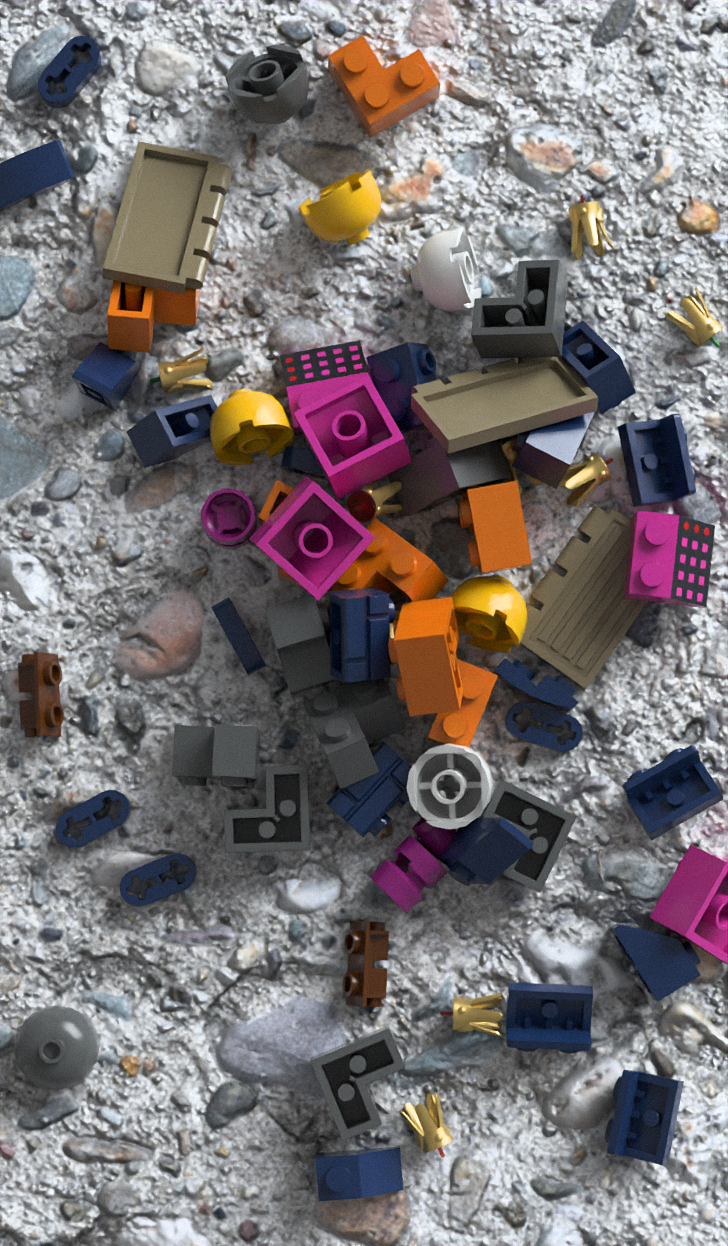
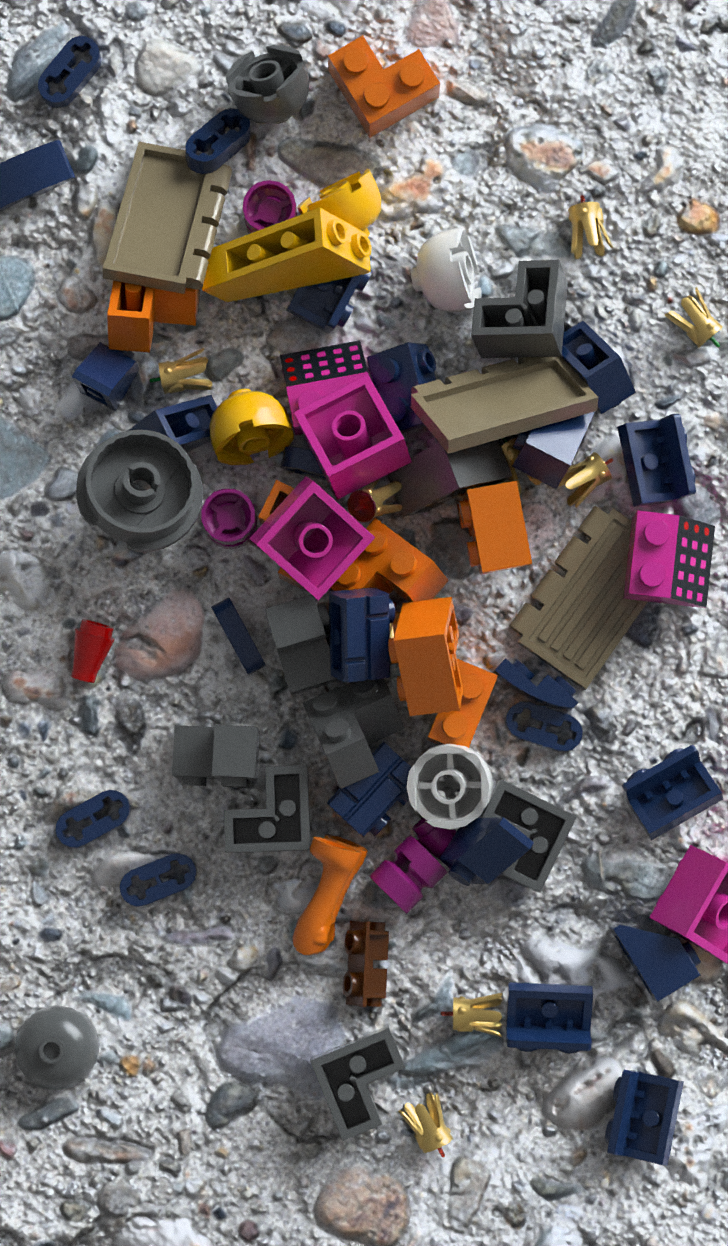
(42, 676): reddish brown hinge -> none
(91, 647): none -> red cone
(125, 510): none -> dark grey piece
(213, 137): none -> dark blue beam
(267, 205): none -> magenta wheel
(287, 257): none -> yellow slope
(327, 303): none -> dark blue bracket
(340, 863): none -> orange piece
(358, 1173): dark blue slope -> none
(490, 612): yellow cylinder -> none

